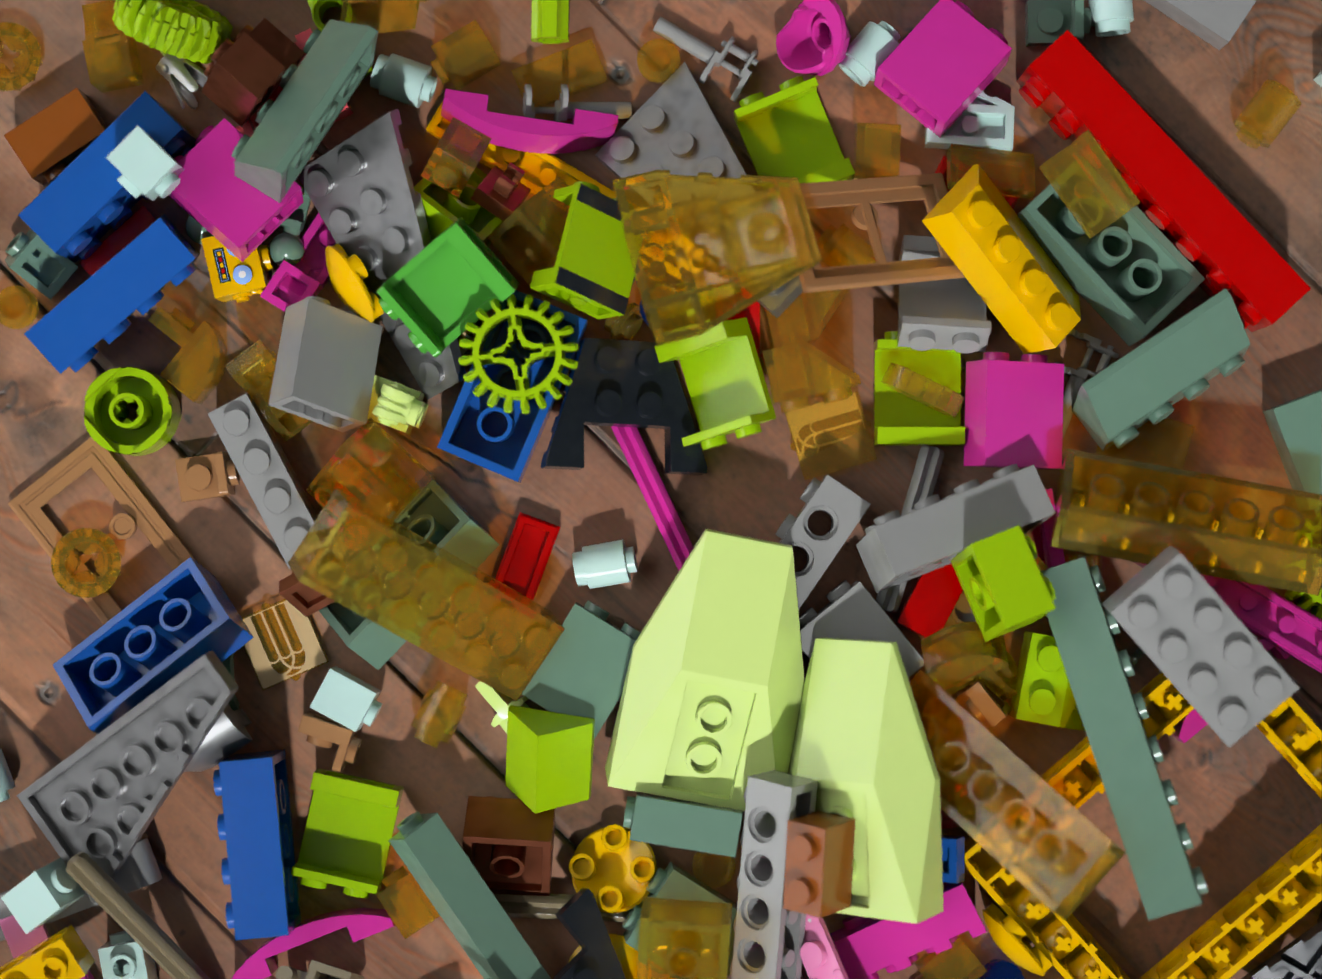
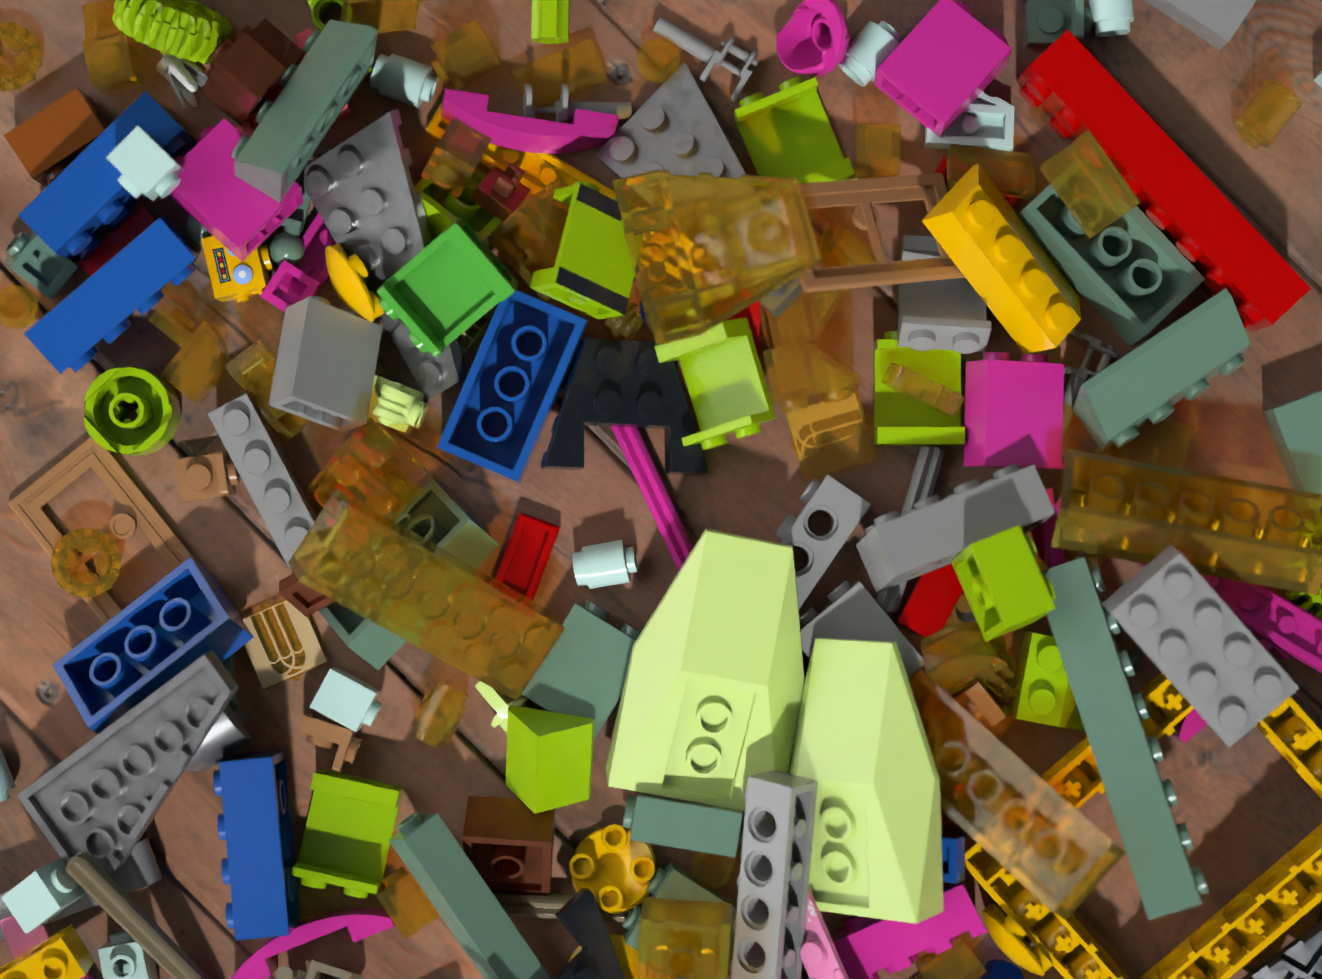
(513, 316): lime gear -> none
(819, 863): dark orange brick -> none

